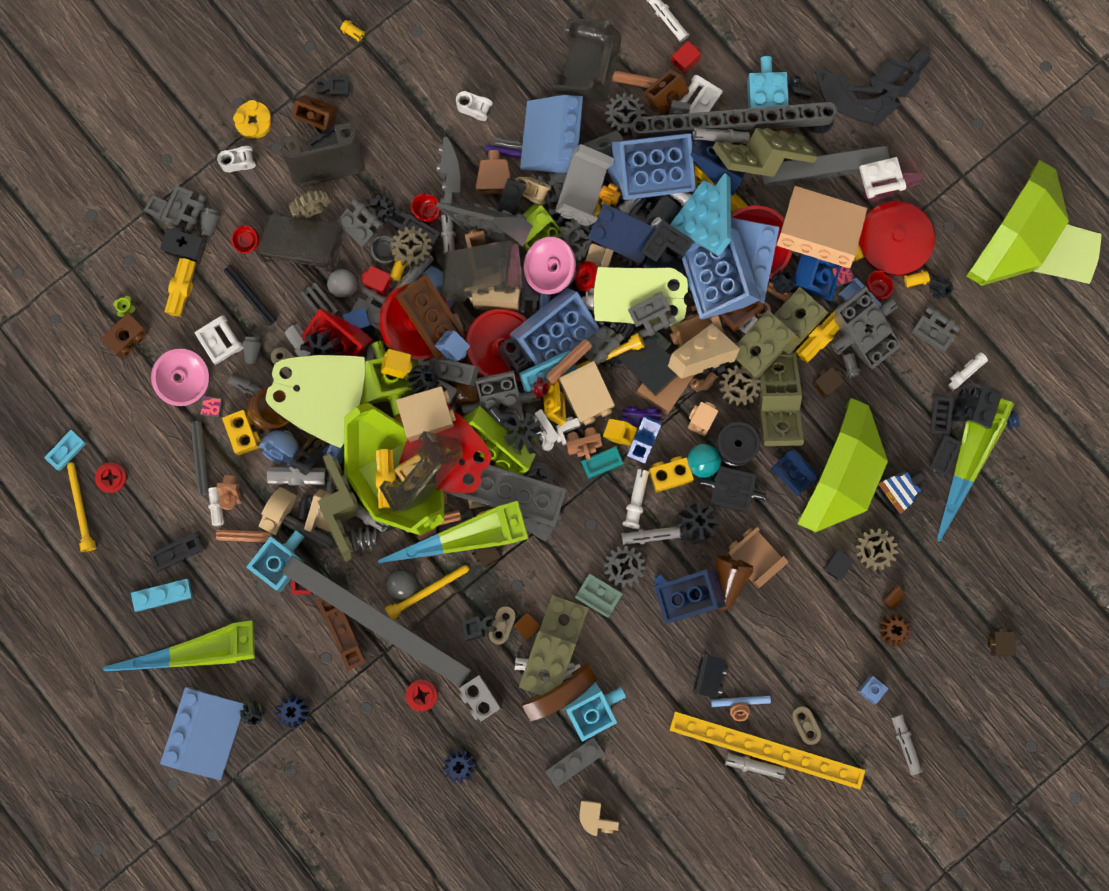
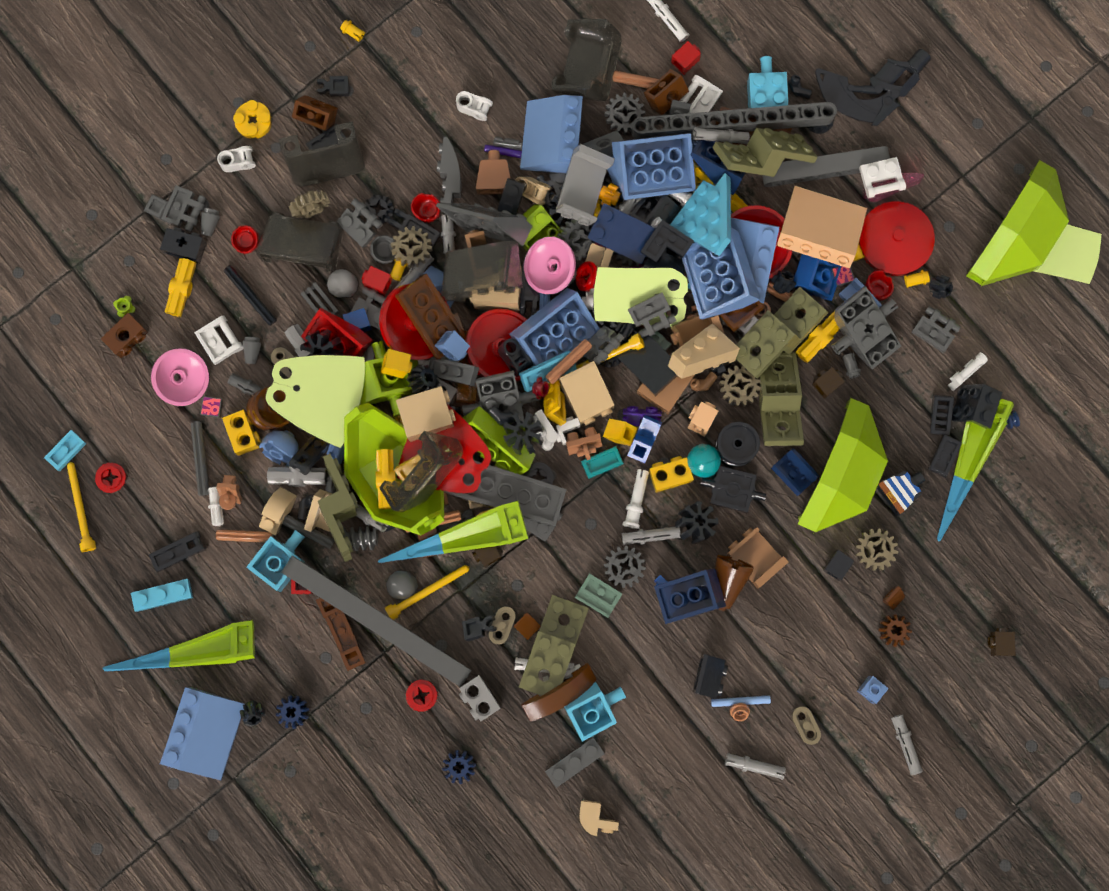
(767, 750): yellow plate -> none

